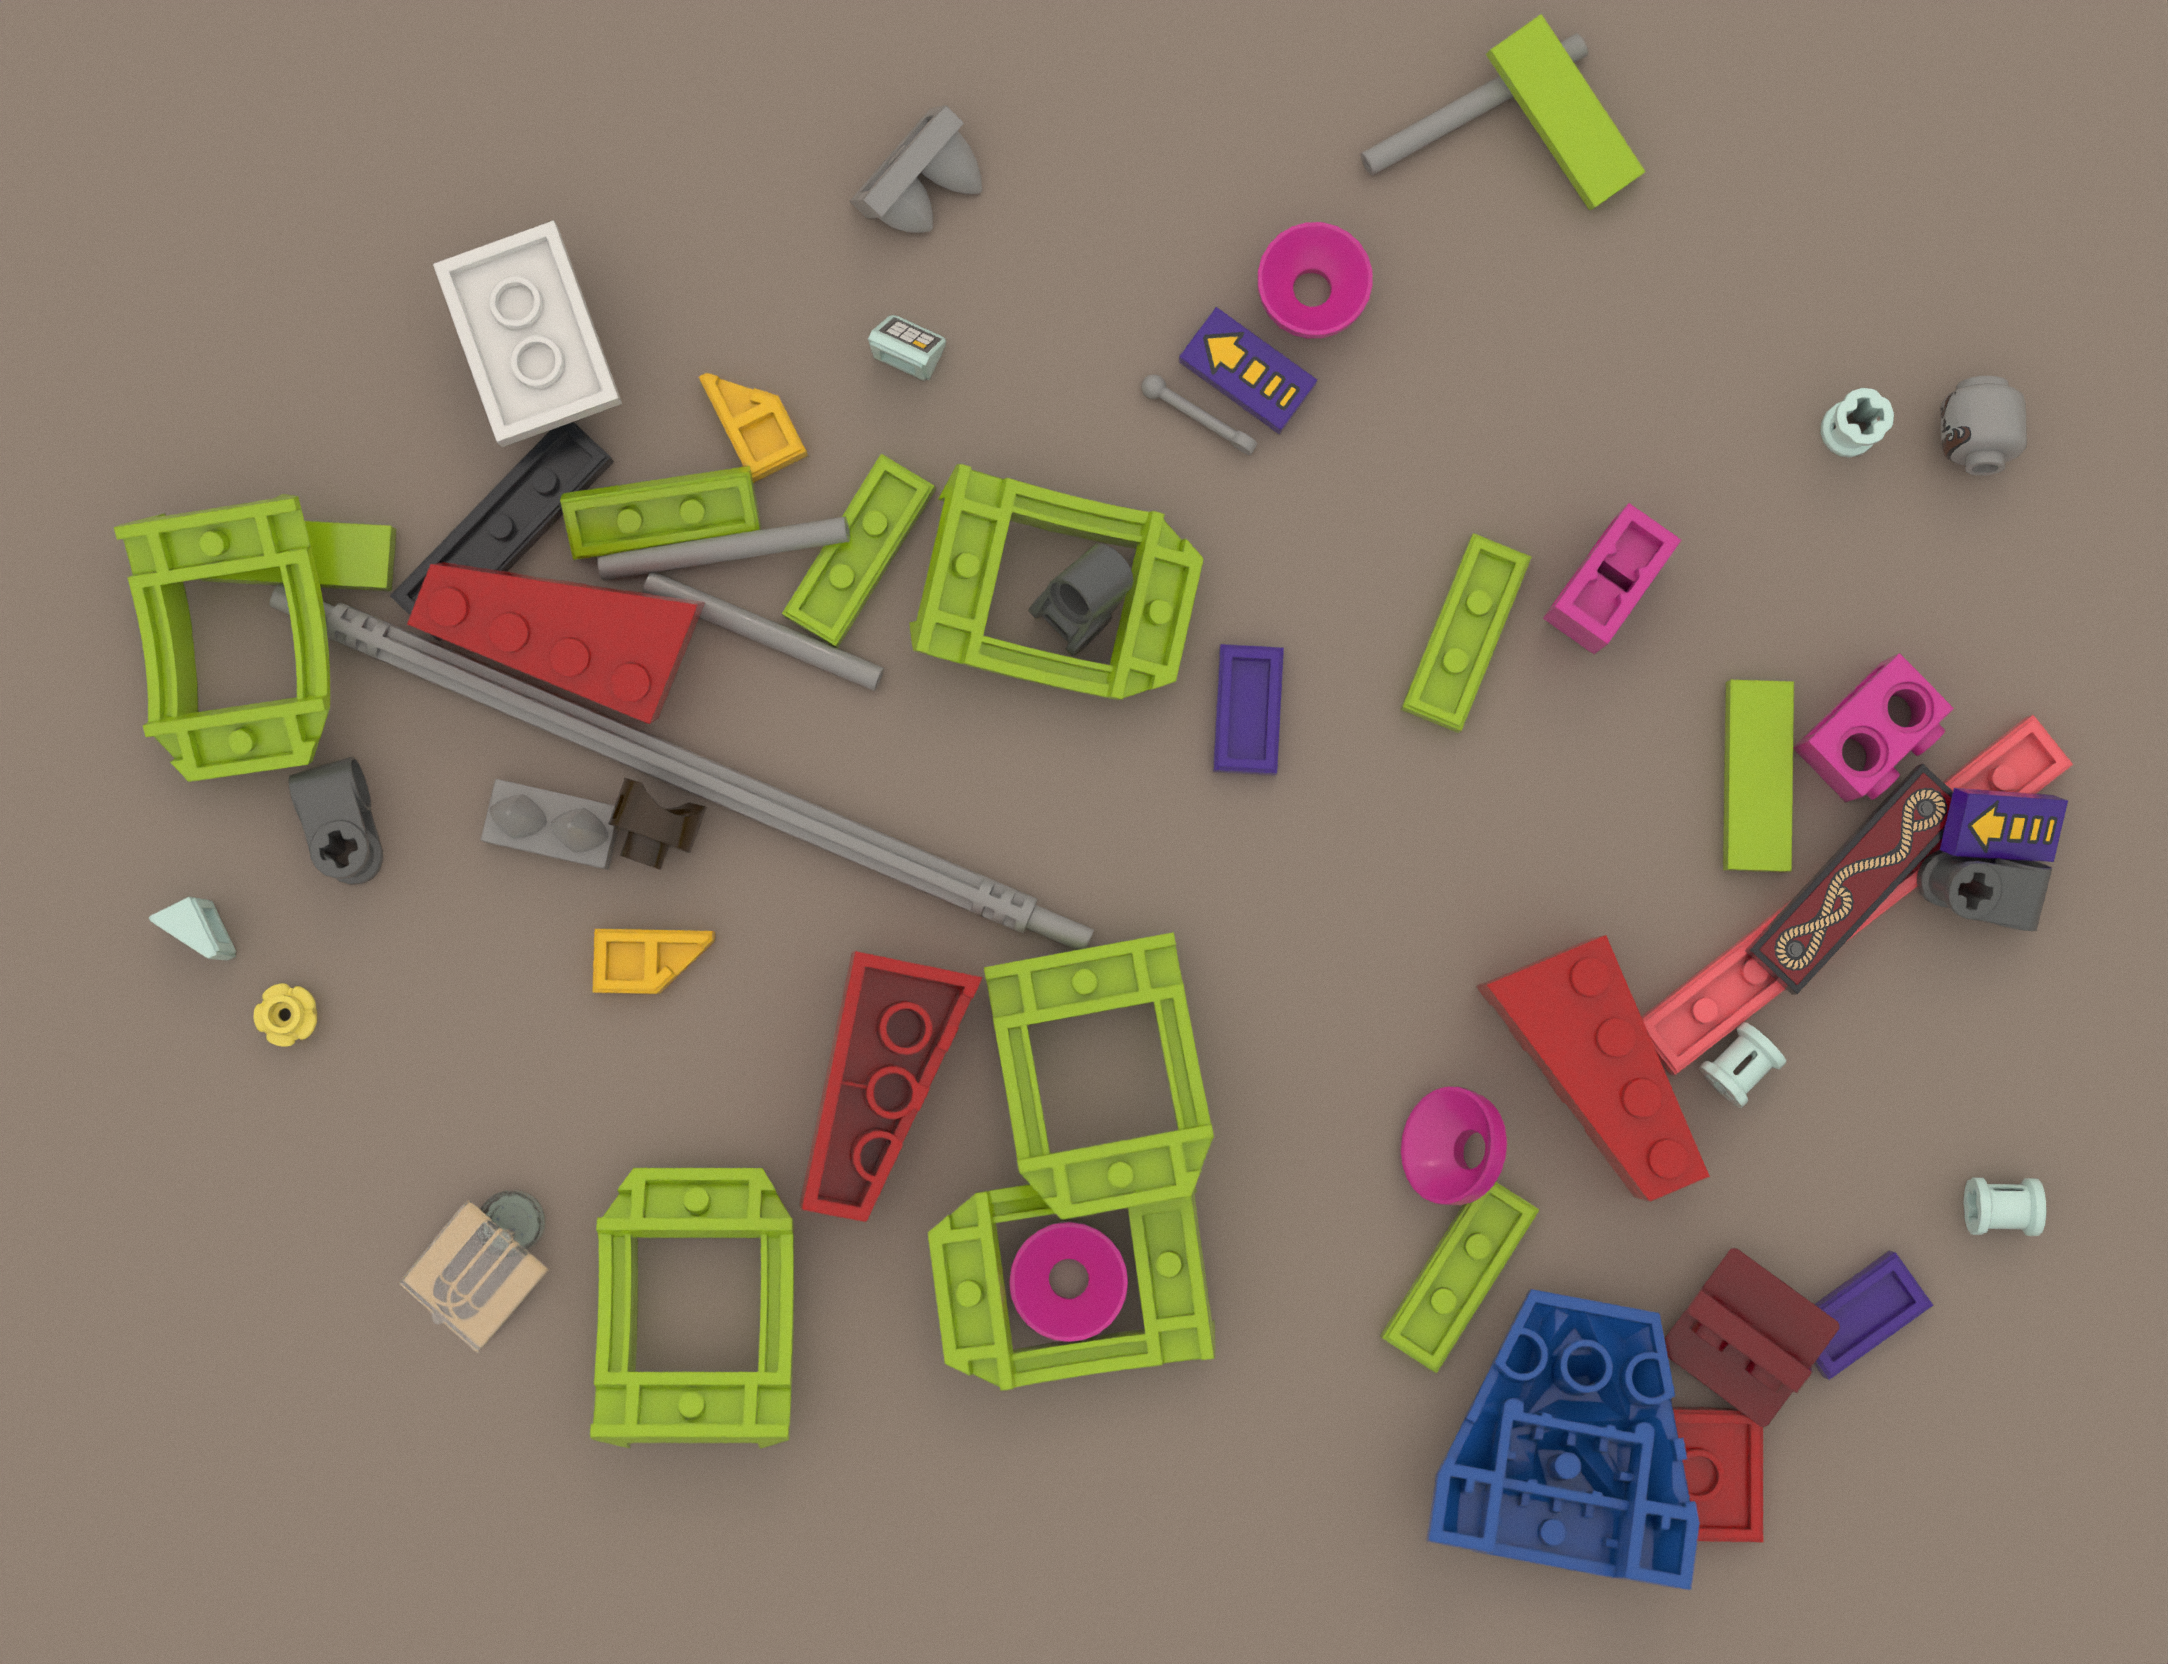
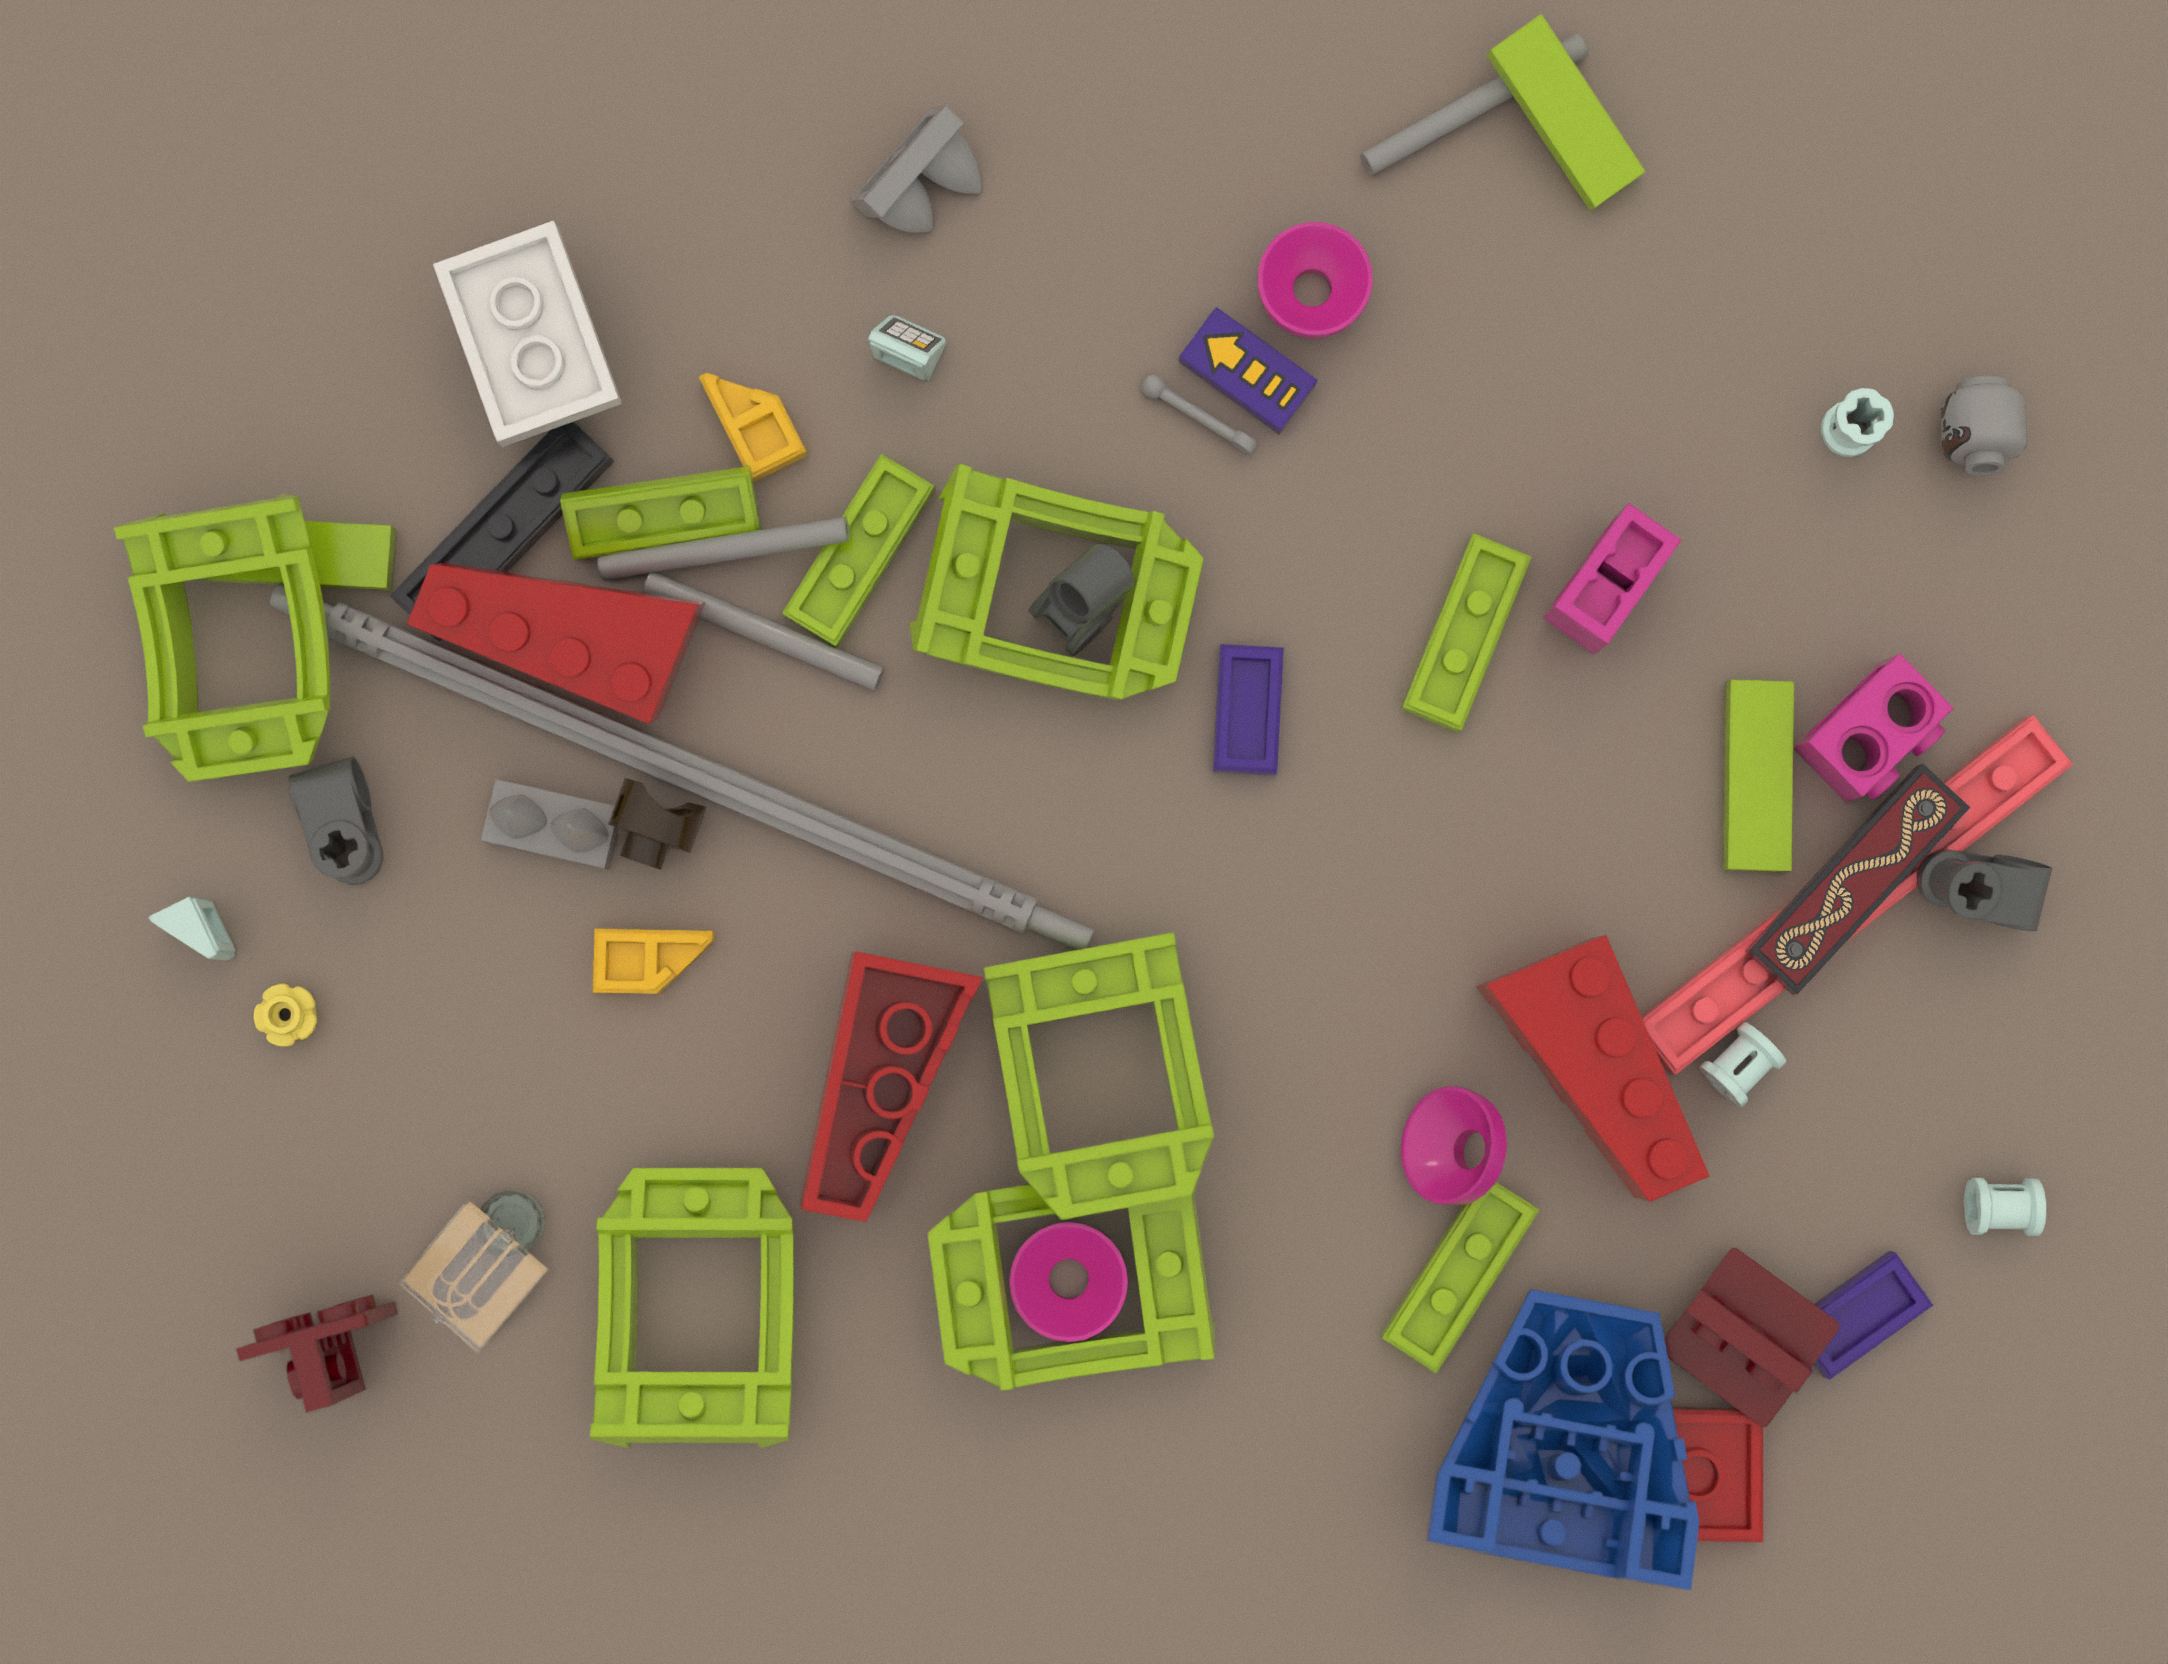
(322, 1353): none -> dark red bracket
(2003, 825): dark purple tile -> none

